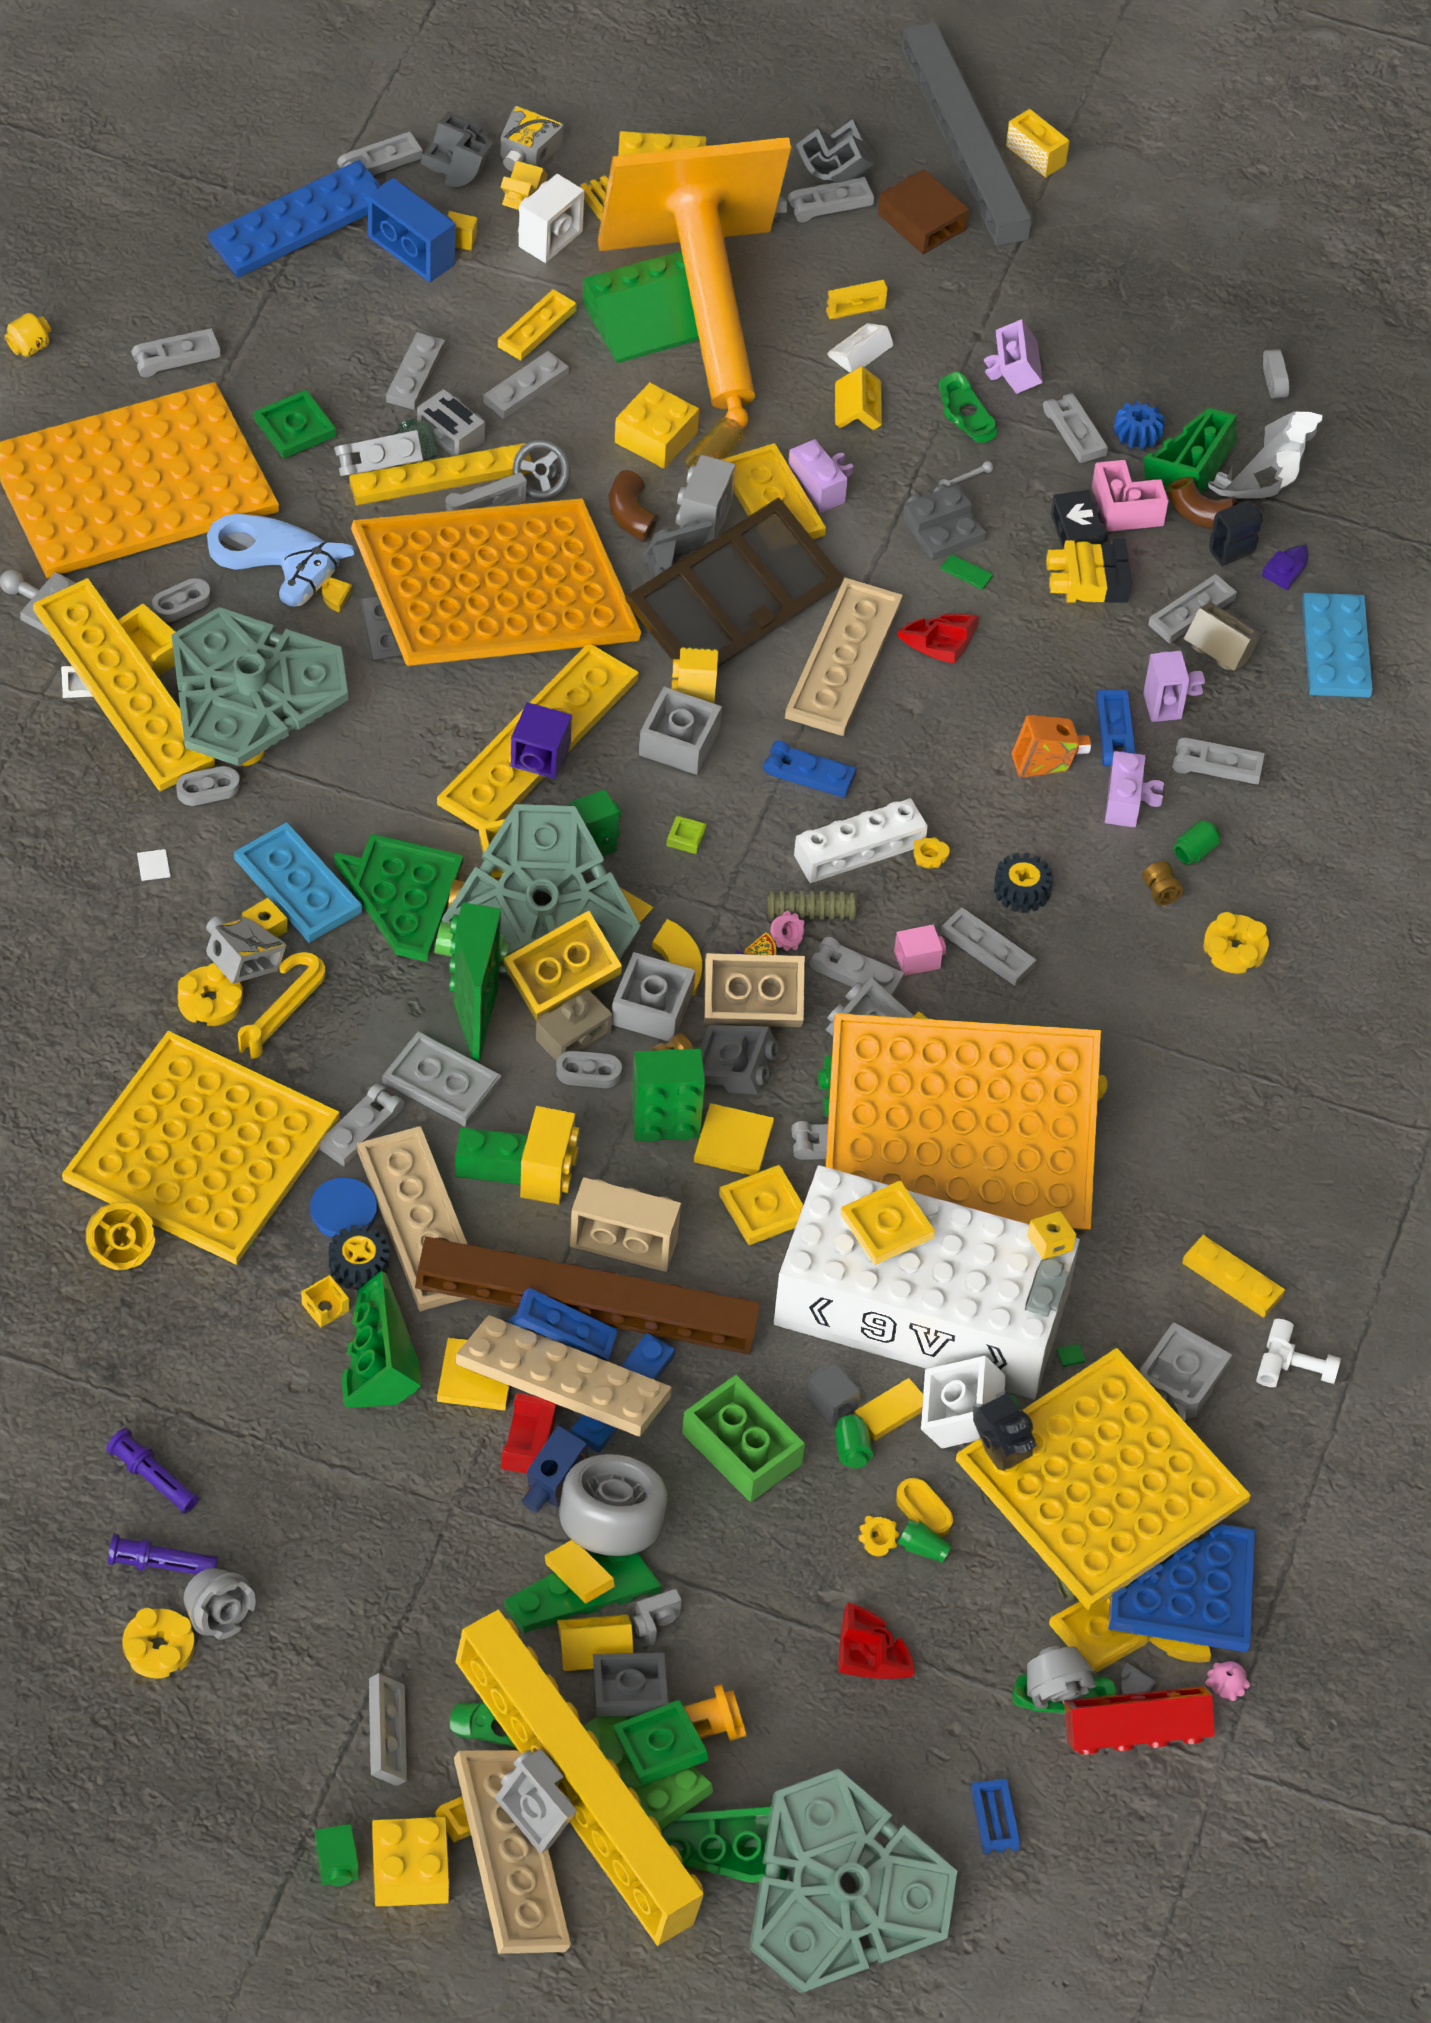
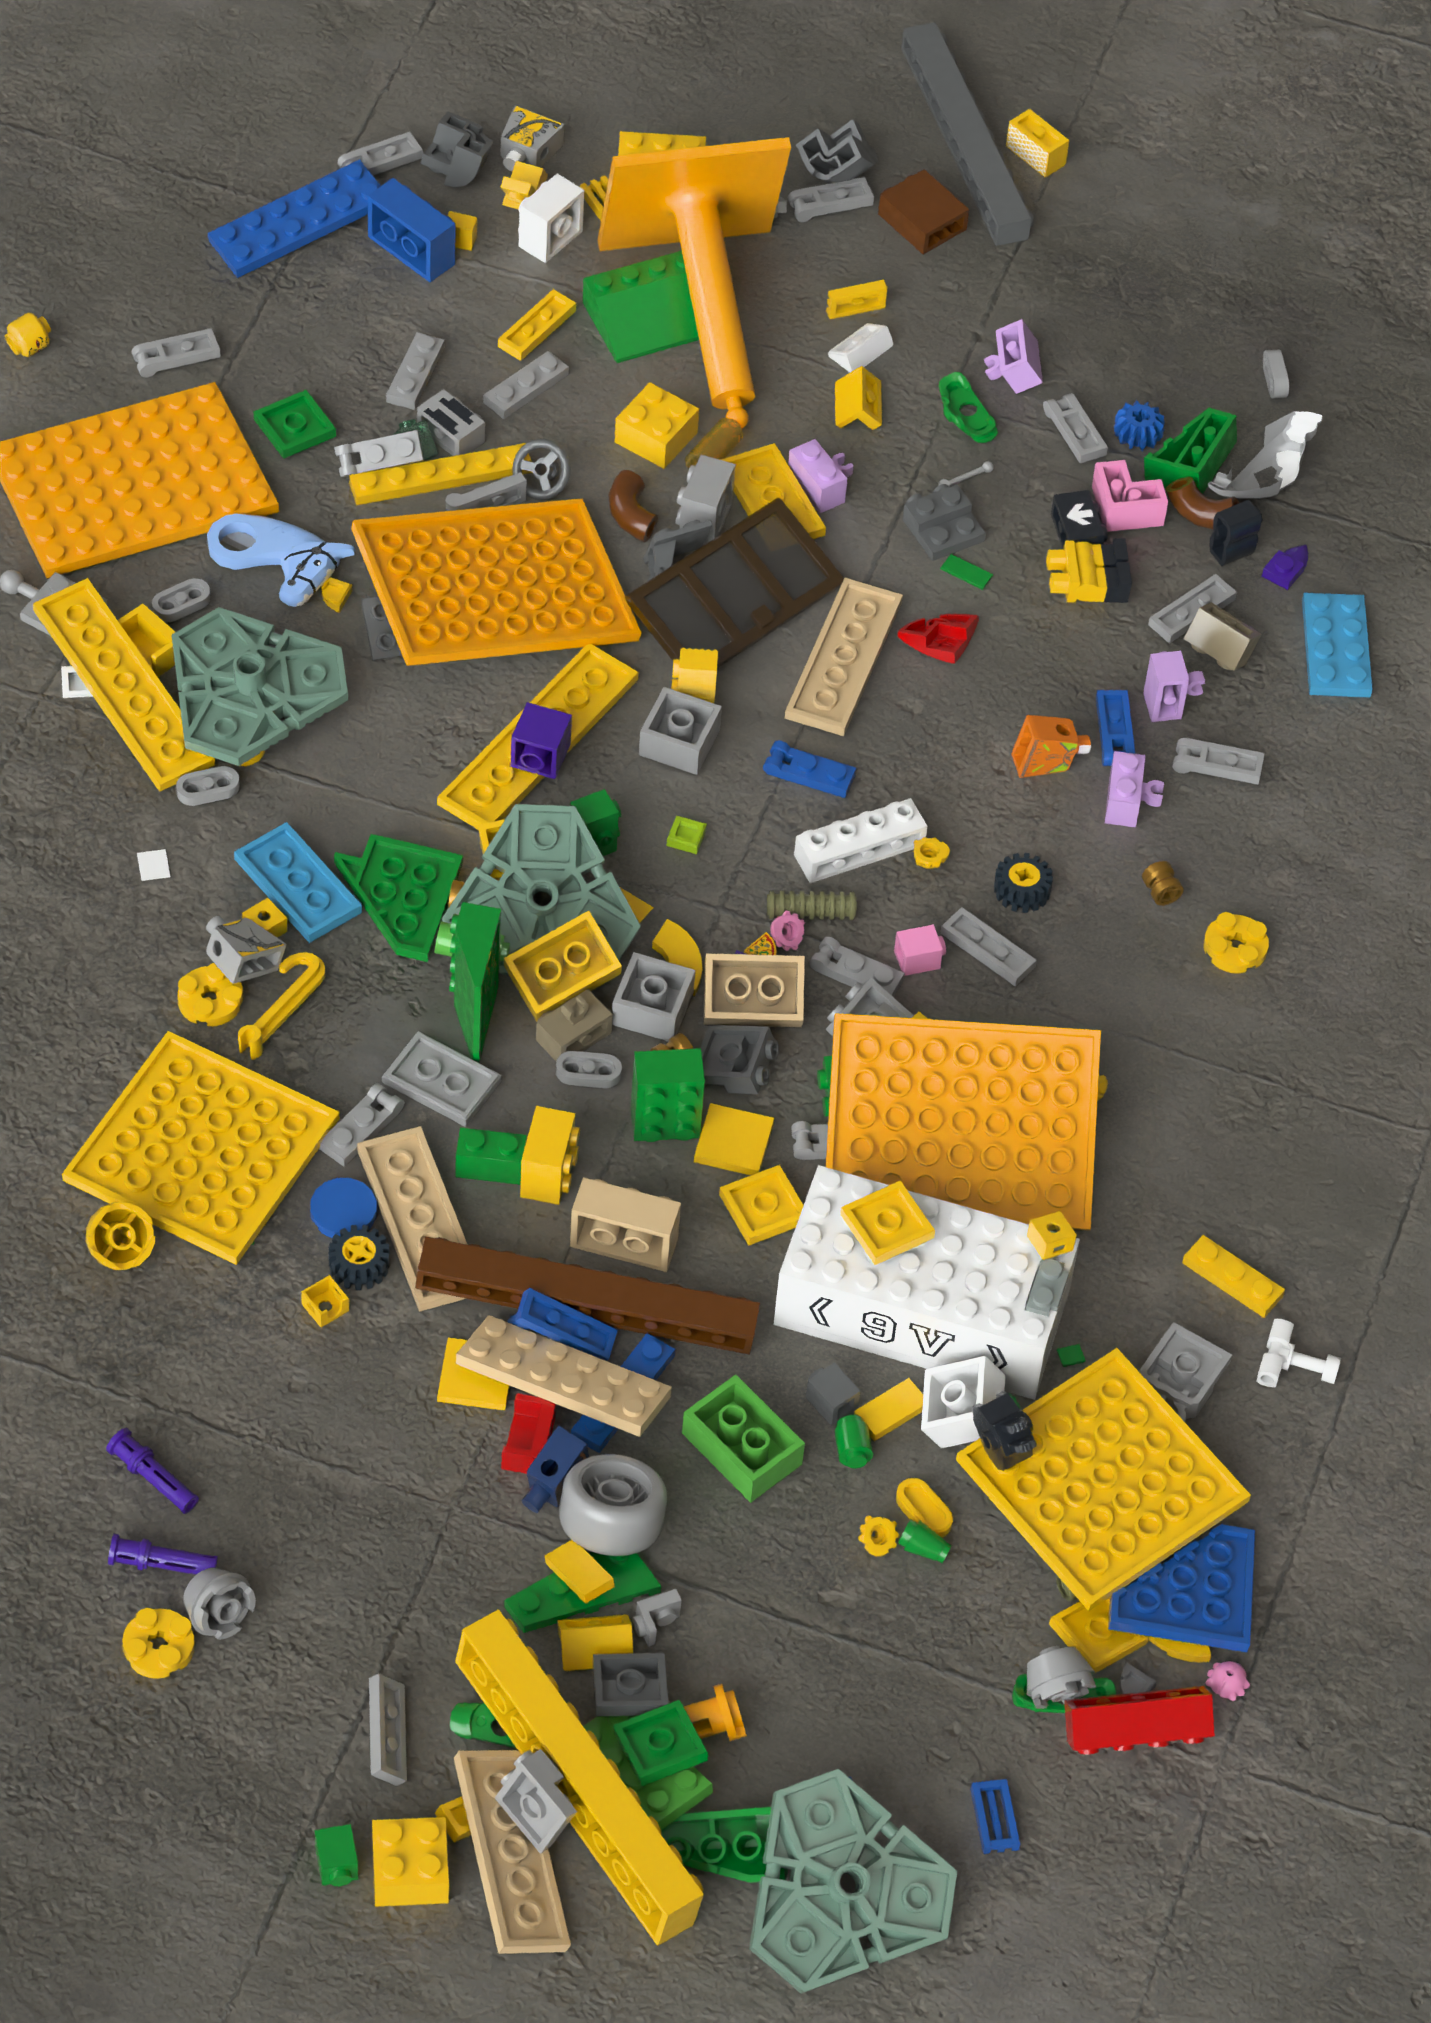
(382, 1354): green wedge -> none
(870, 1649): red brick -> none
(1196, 842): green brick -> none

